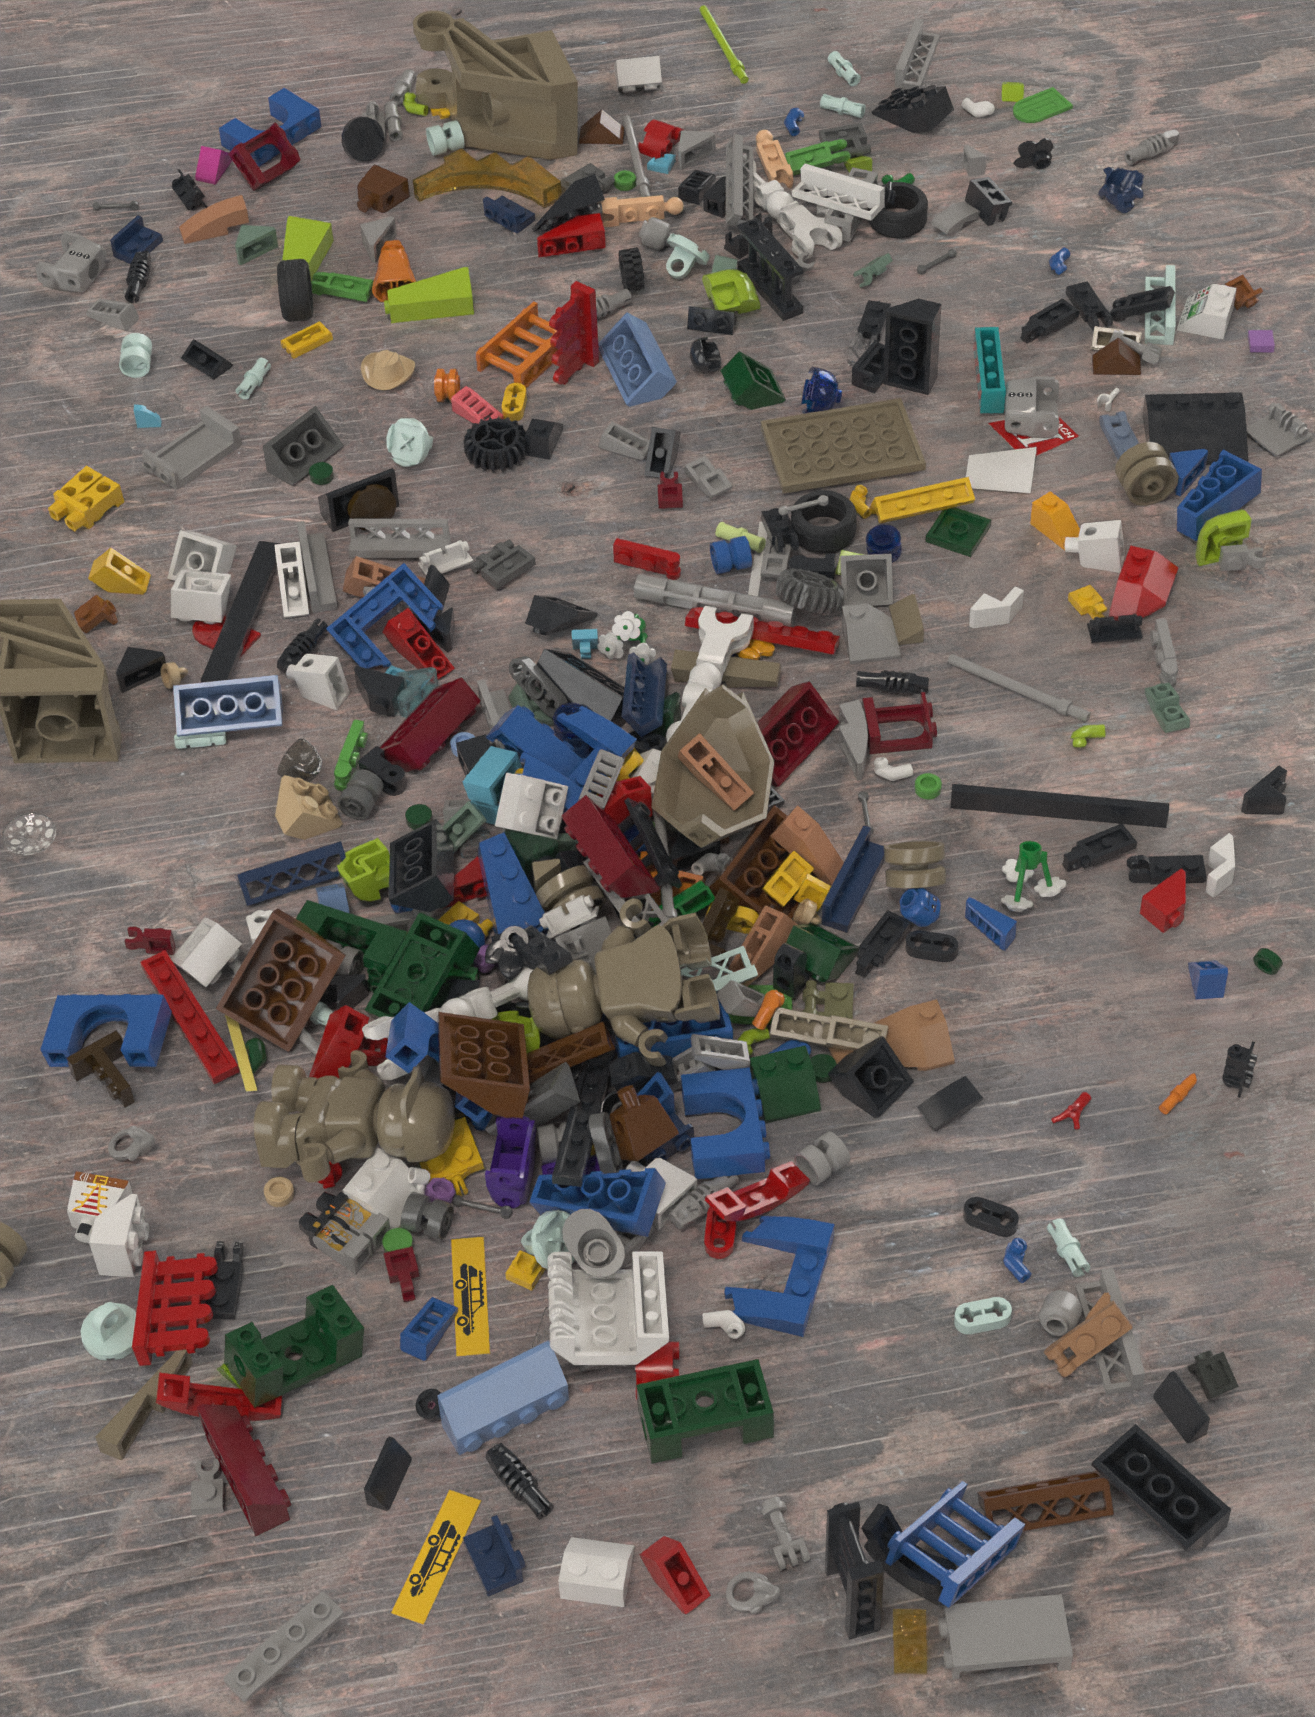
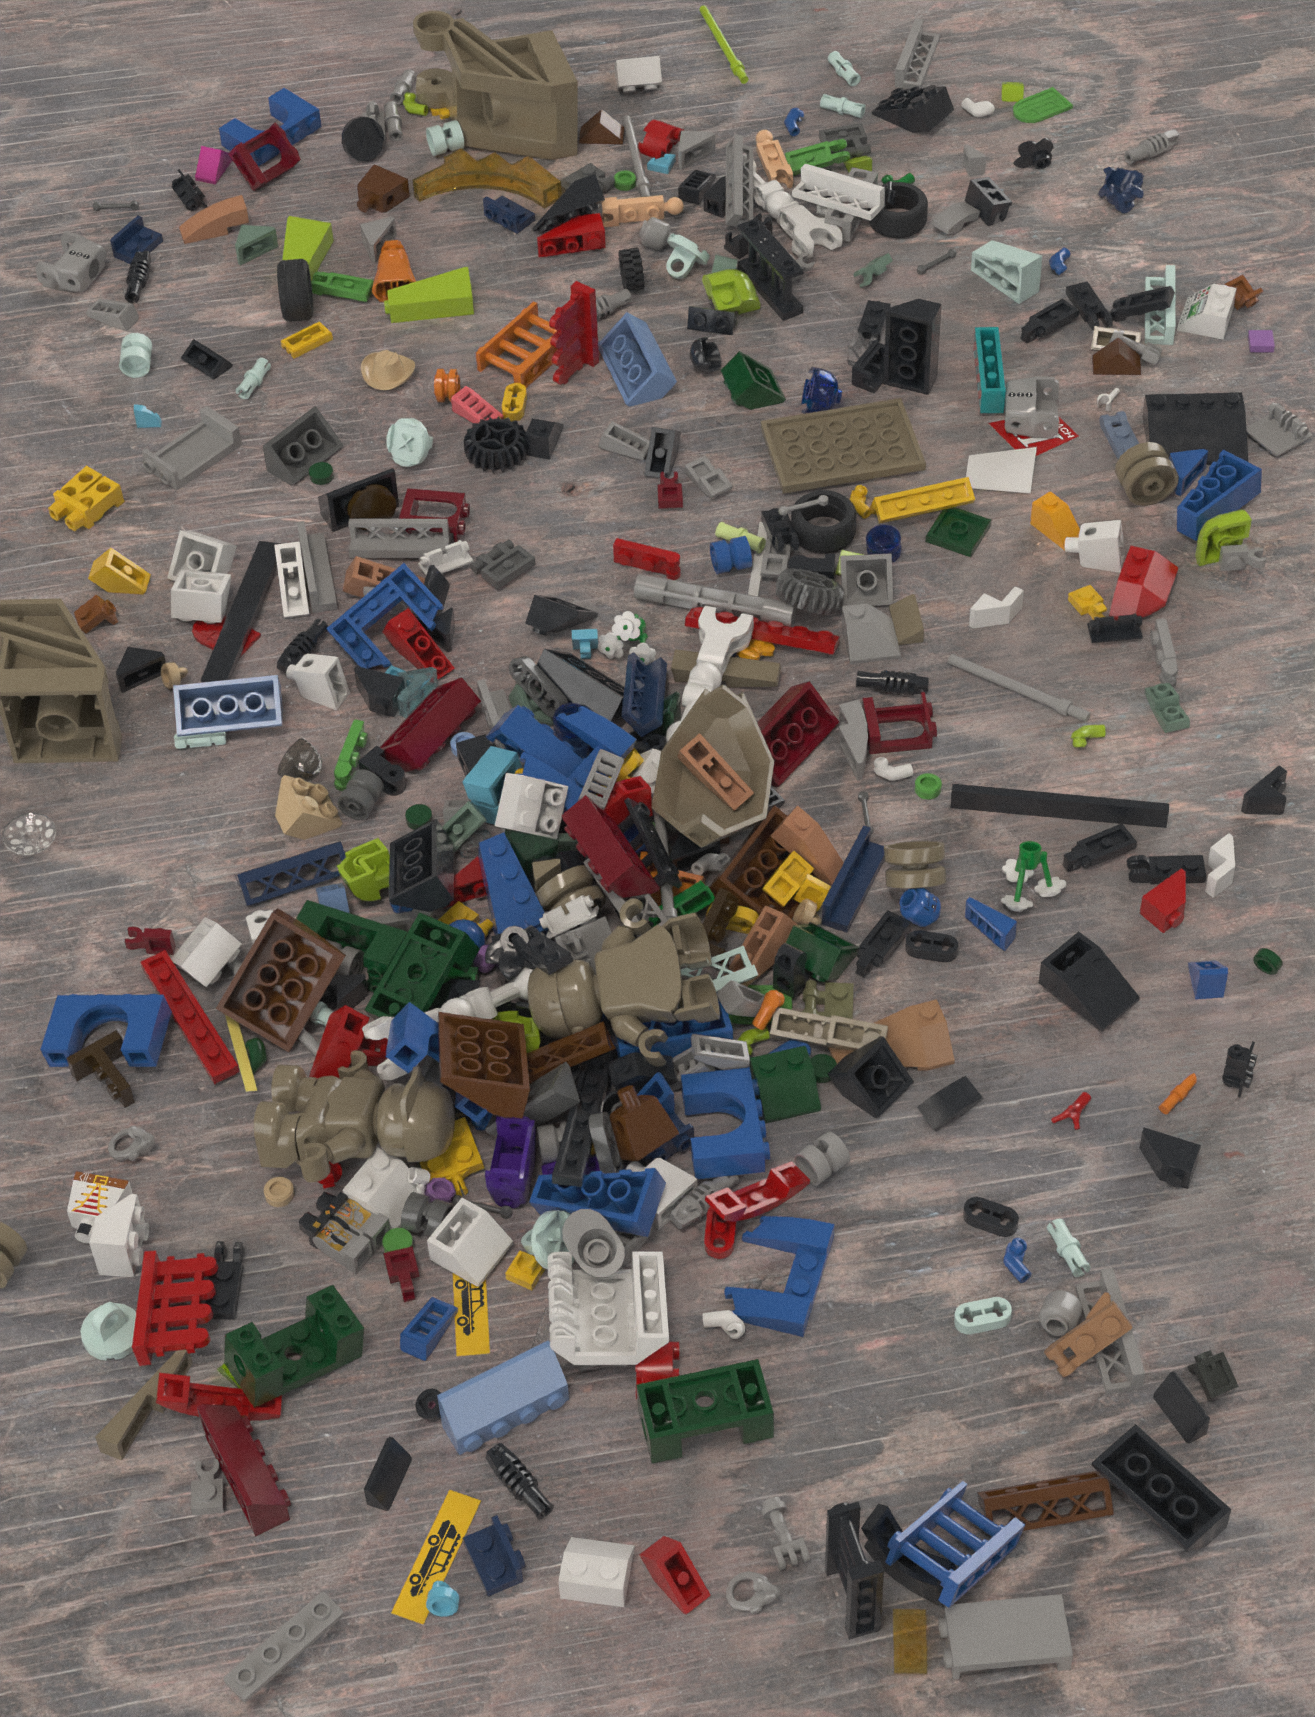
(442, 1599): none -> medium azure tile
(456, 522): none -> dark red panel
(468, 1242): none -> white slope
(1008, 269): none -> light aqua wedge
(1087, 981): none -> black slope
(1170, 1157): none -> black slope

